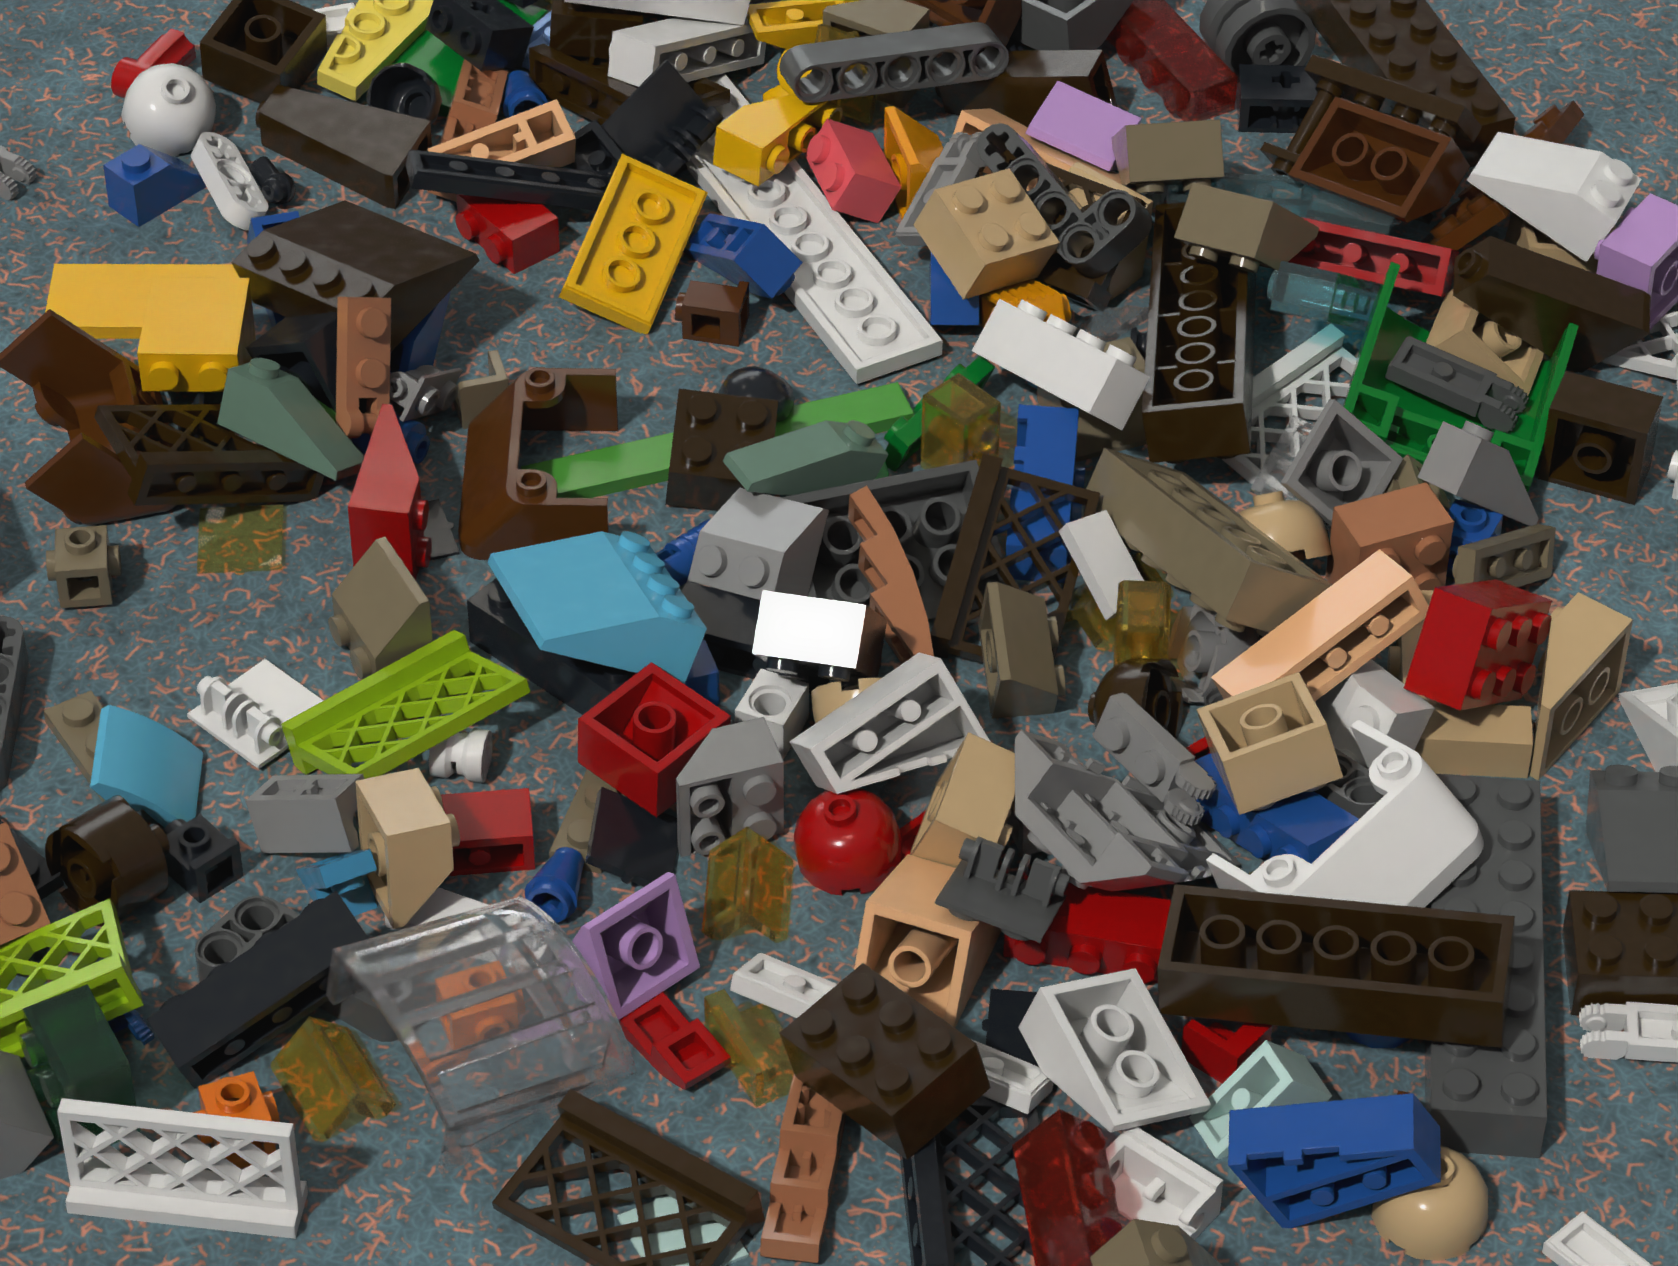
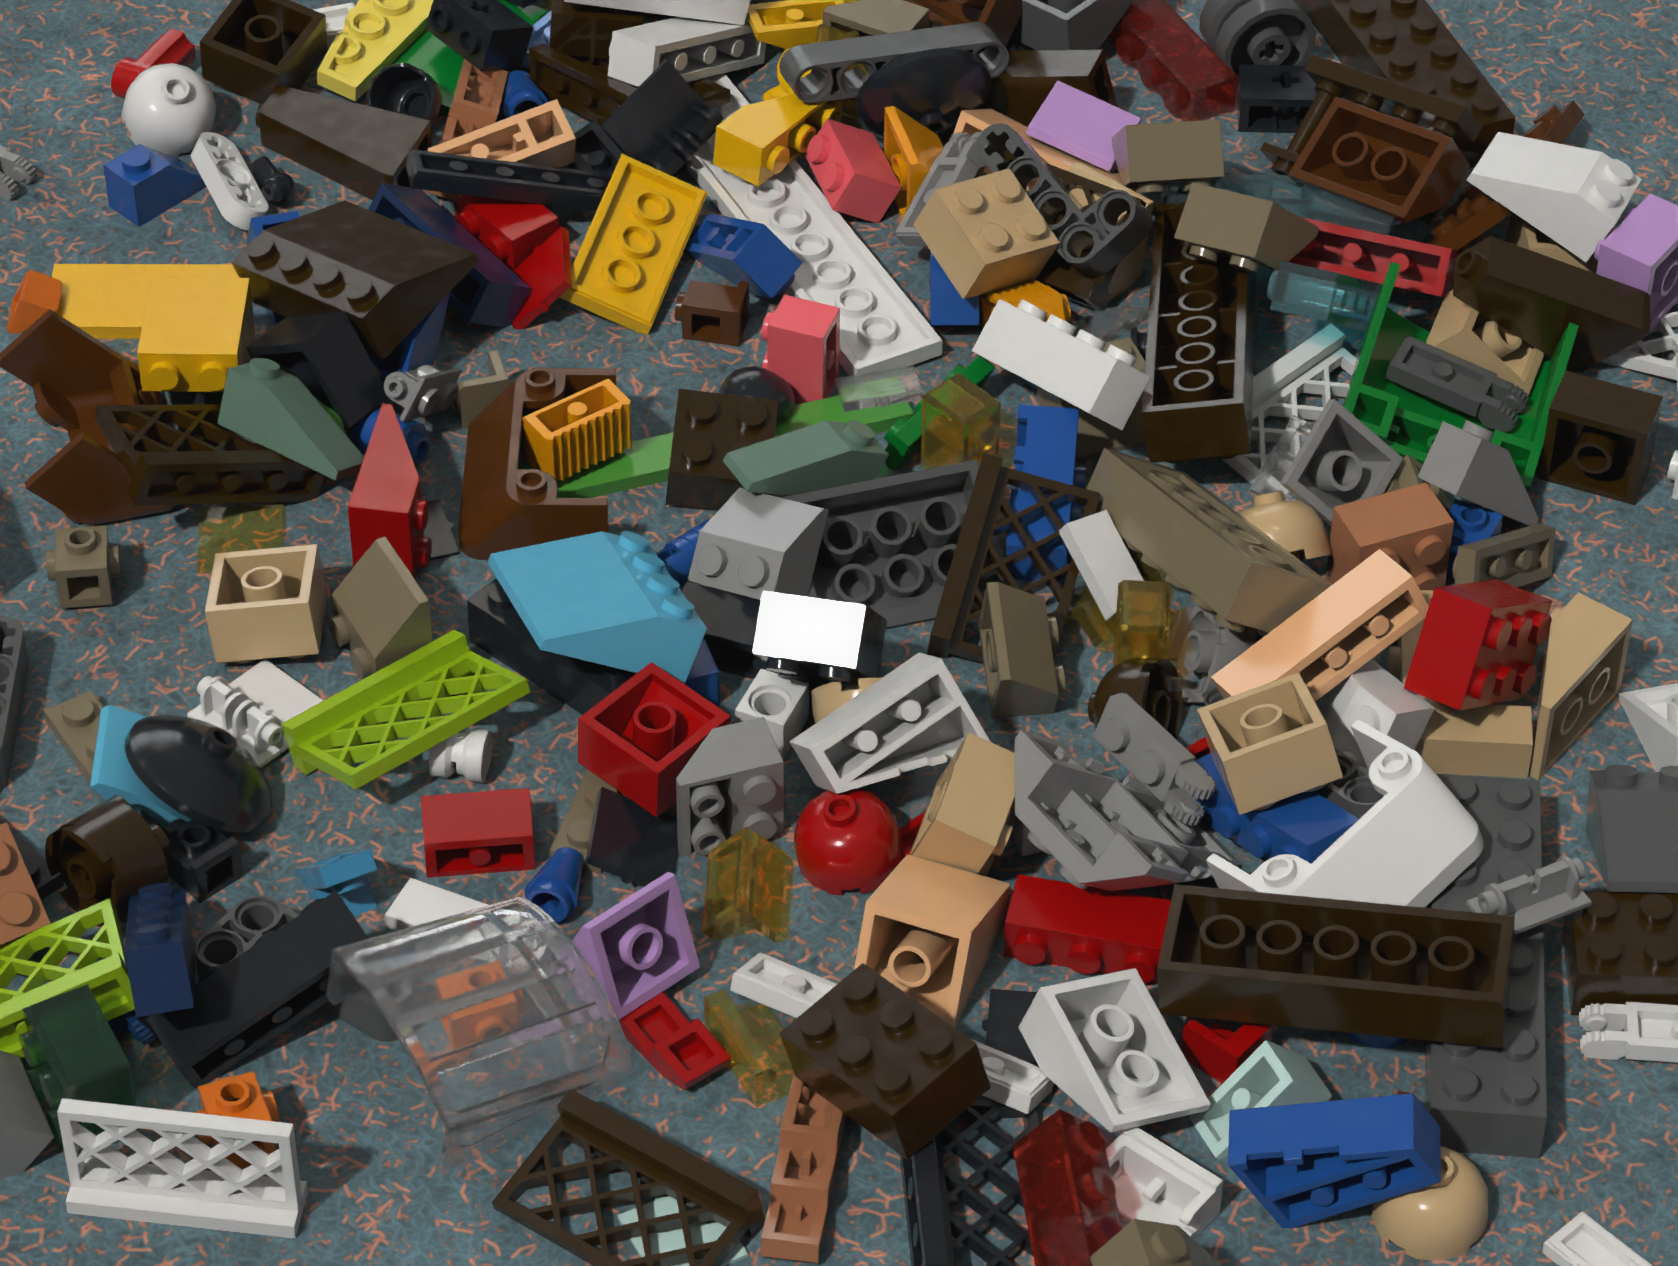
(32, 299): none -> orange slope
(160, 950): none -> dark blue brick
(199, 772): none -> black dish
(266, 604): none -> tan brick
(306, 813): light grey hinge -> none
(329, 1078): clear yellow panel -> none
(362, 362): nougat plate -> none
(408, 840): tan slope -> none
(490, 290): none -> dark blue brick
(547, 275): none -> red piece
(578, 430): none -> light orange brick
(803, 346): none -> coral brick
(879, 388): none -> clear piece
(891, 577): nougat slope -> none
(927, 87): none -> black dish
(1007, 901): dark grey hinge -> none
(1537, 898): none -> light grey hinge

